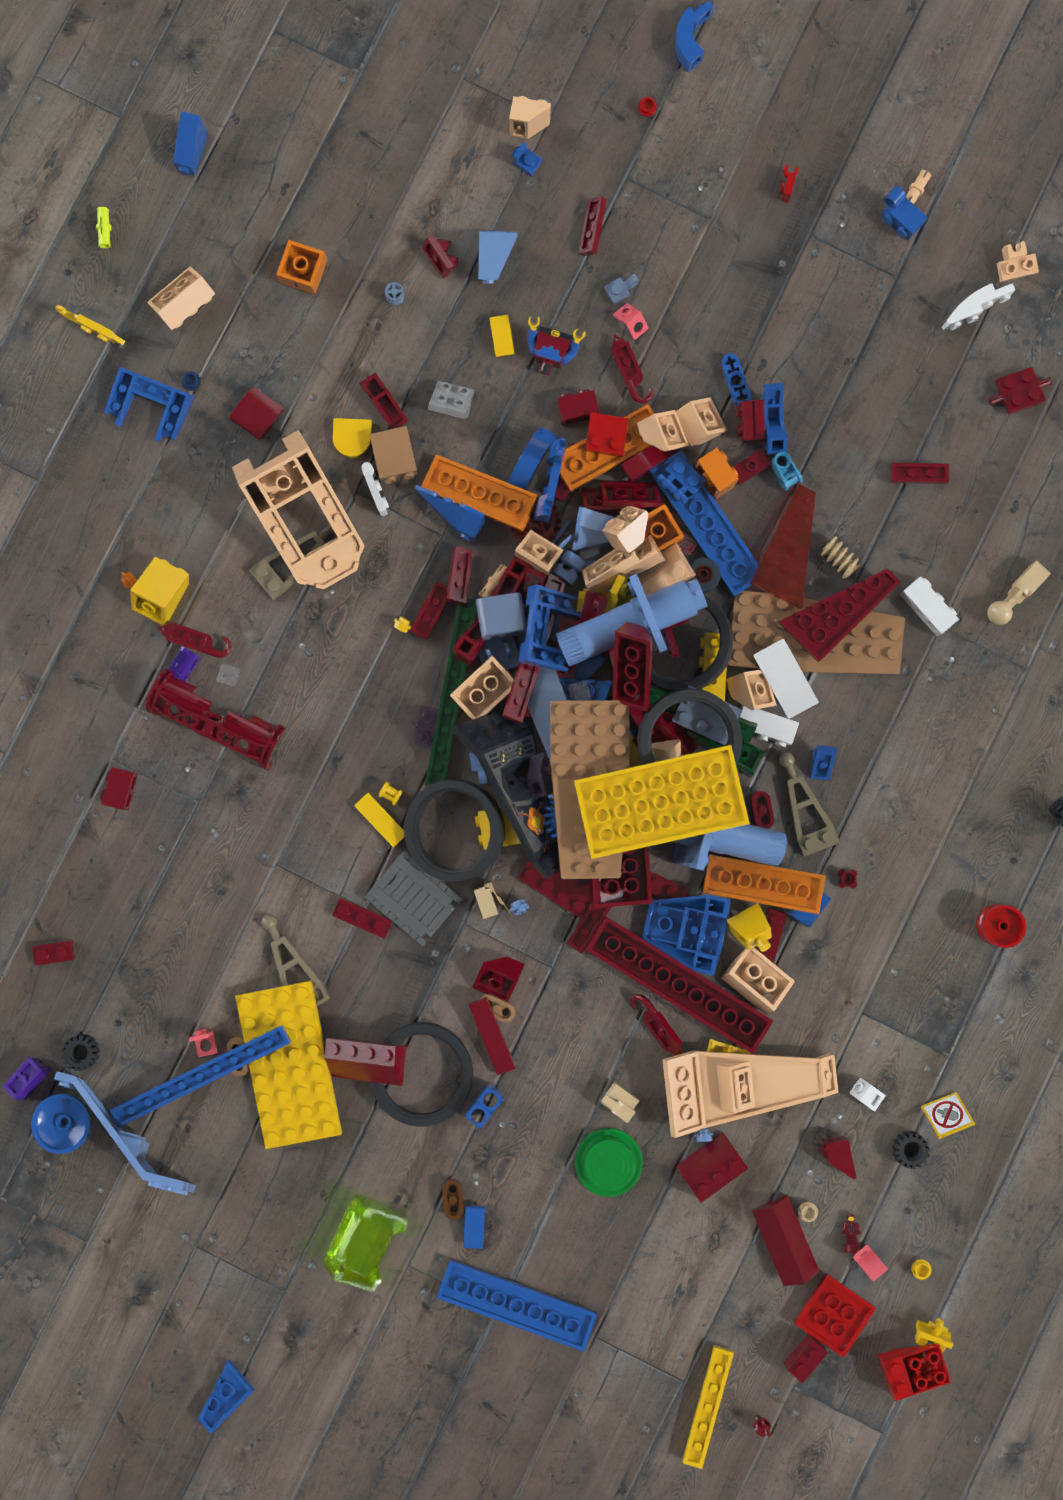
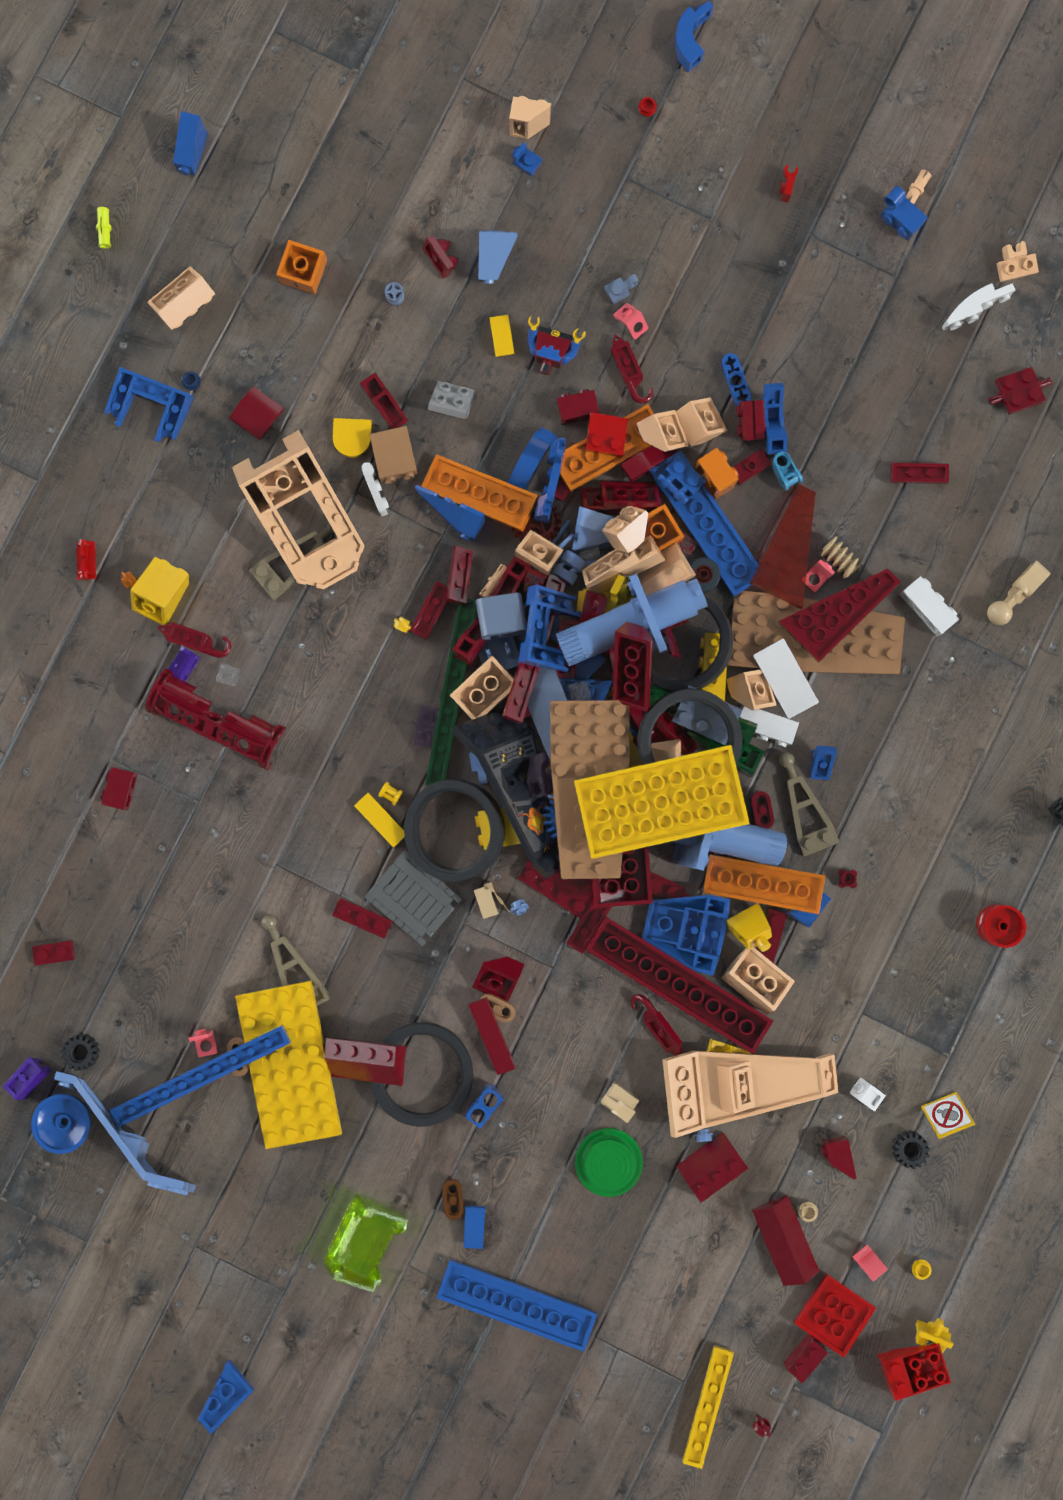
(86, 560): none -> red hinge
(89, 326): yellow plate -> none
(592, 226): dark red plate -> none
(823, 571): none -> coral bracket
(851, 1230): dark red piece -> none

